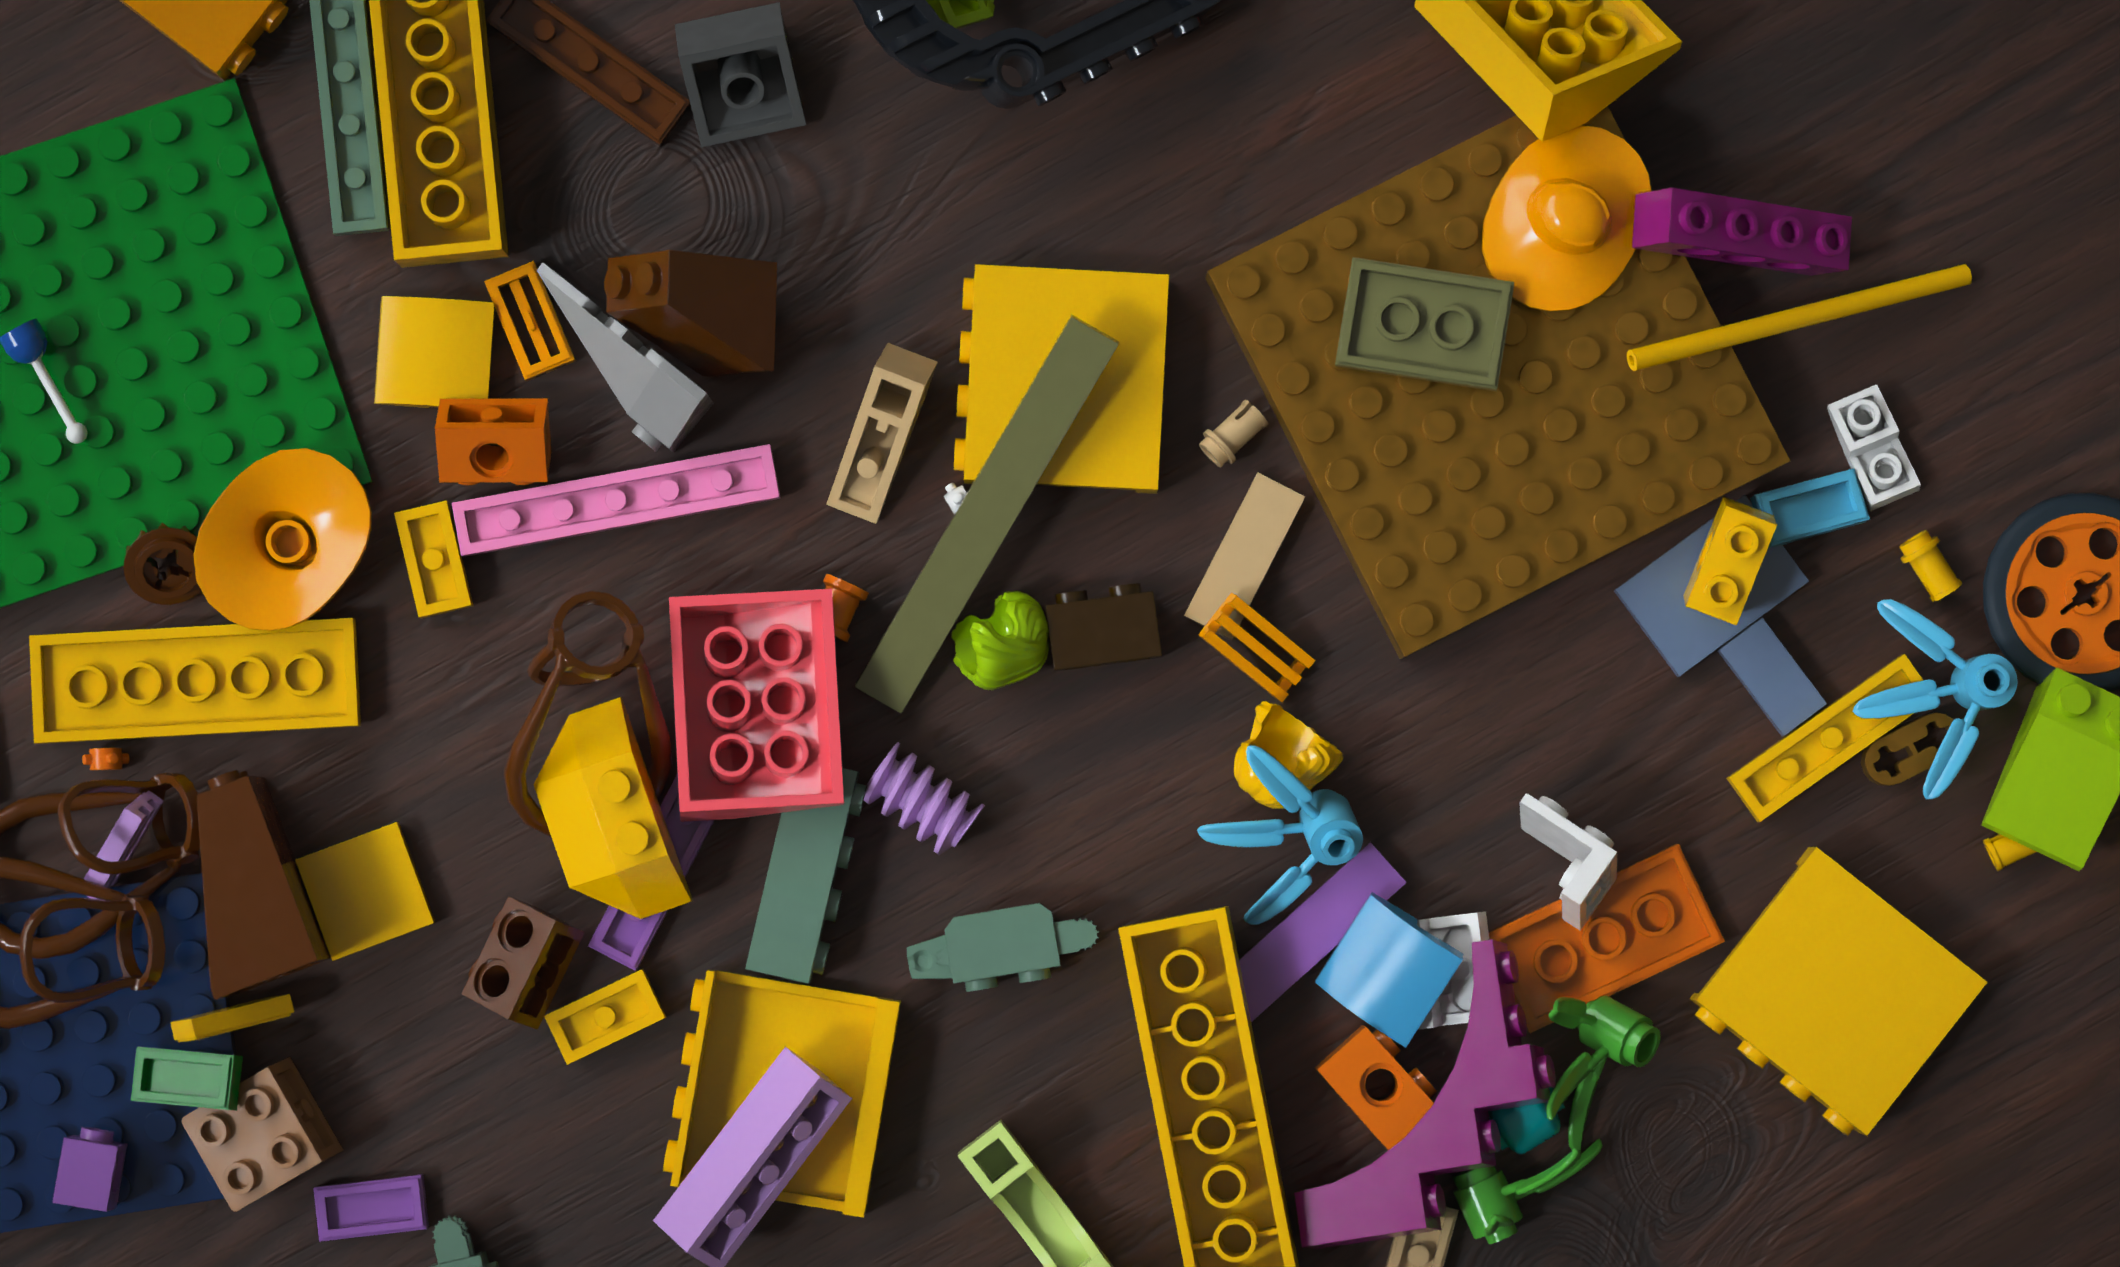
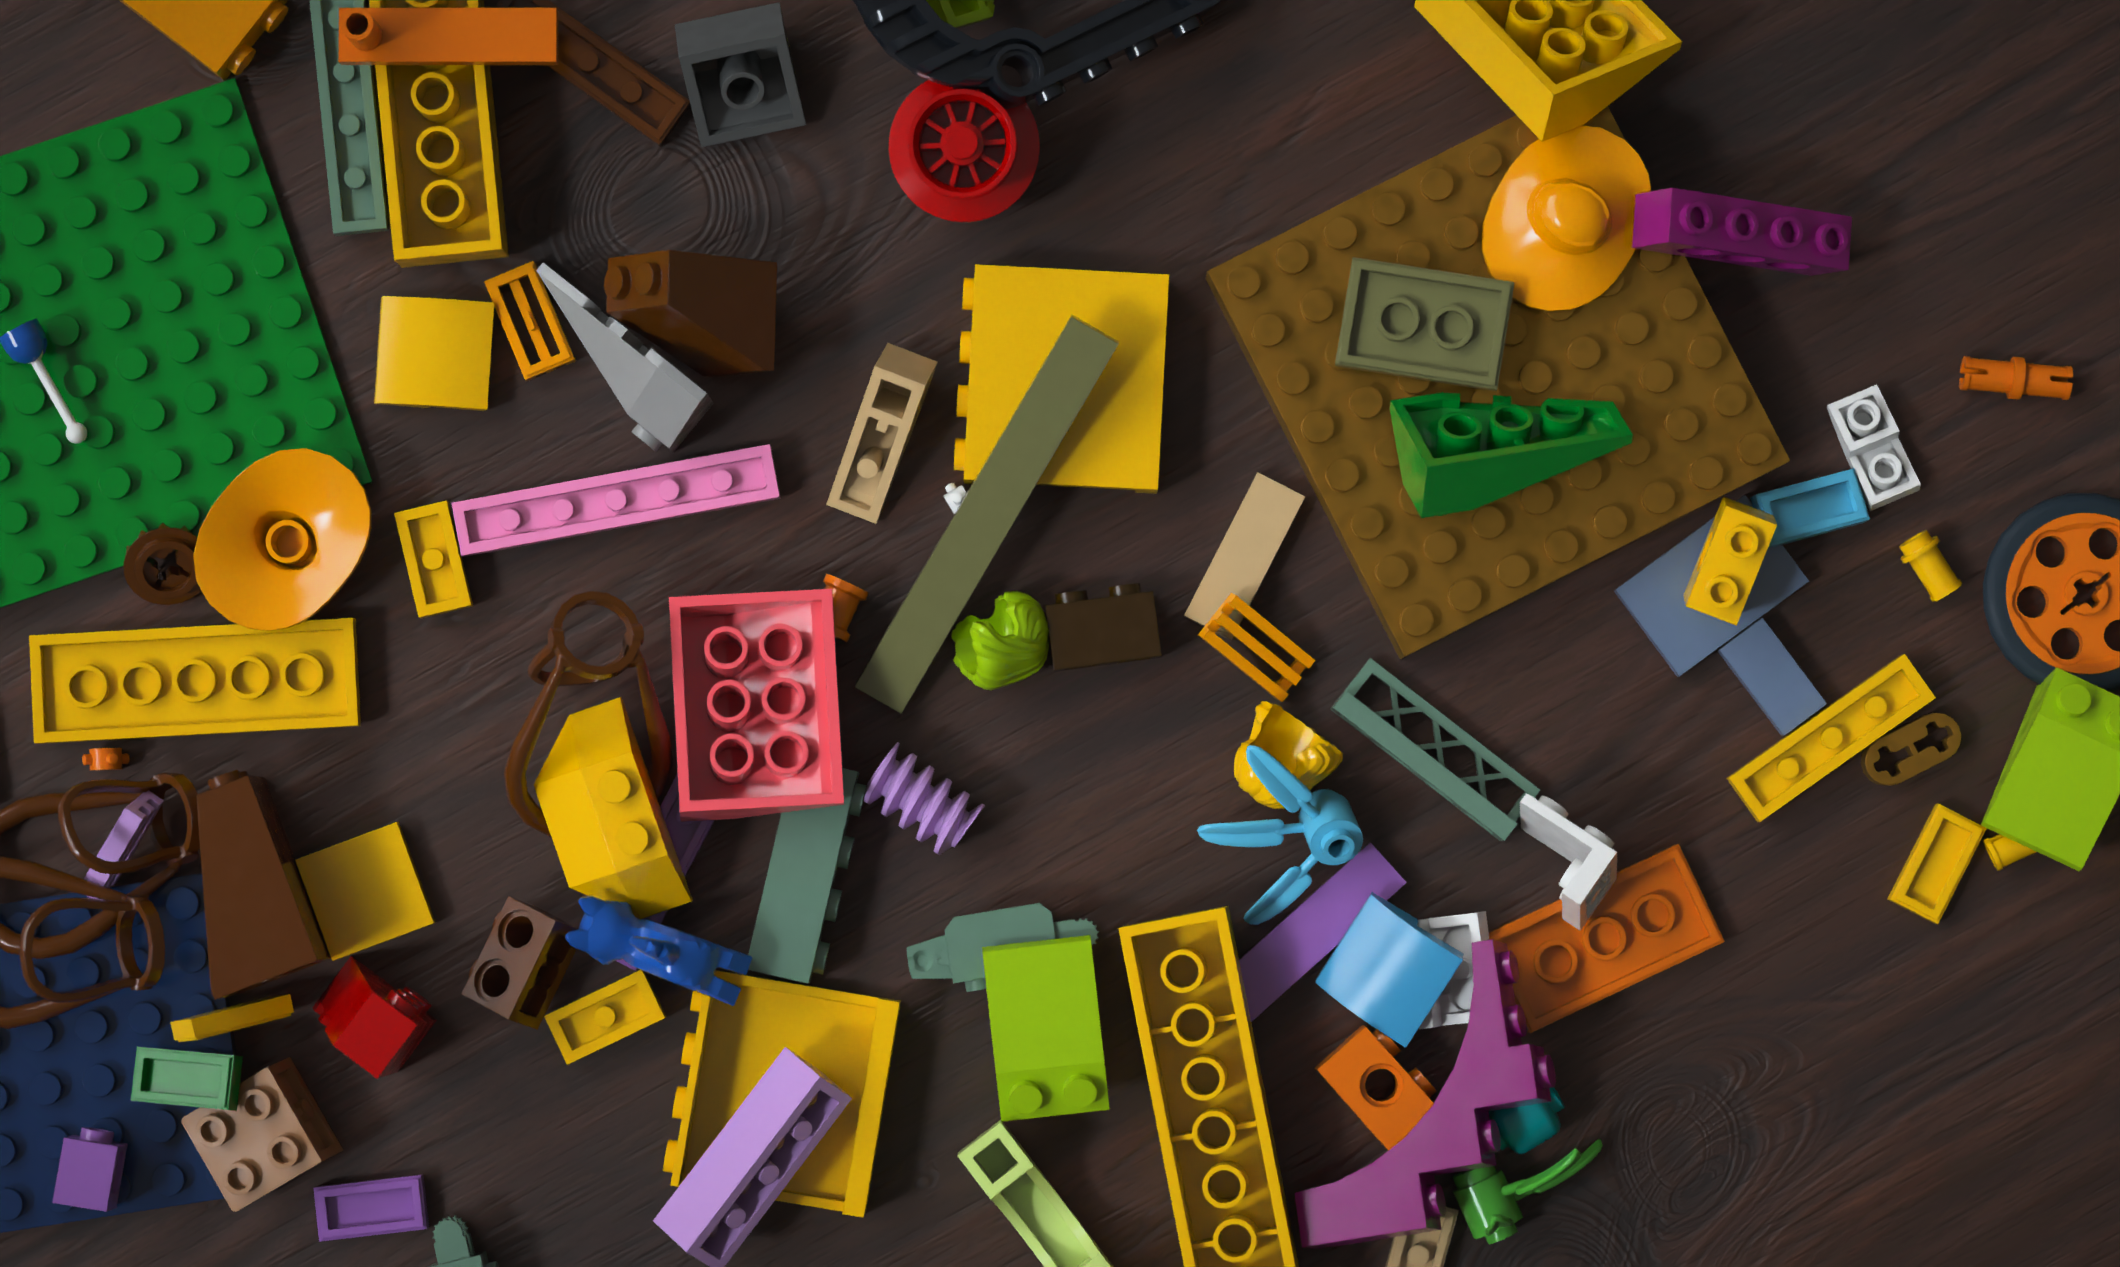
(373, 1019): none -> red wedge
(448, 36): none -> orange piece
(515, 424): orange brick -> none
(614, 933): none -> blue animal
(962, 152): none -> red piece
(1045, 1028): none -> lime slope
(1232, 434): tan pin -> none
(1422, 764): none -> sand green fence
(1476, 453): none -> green wedge
(1613, 1033): bright green plant -> none
(1798, 317): yellow piece -> none
(1837, 993): yellow panel -> none
(1936, 863): none -> yellow tile
(1965, 686): medium azure plant -> none
(2016, 378): none -> orange pin

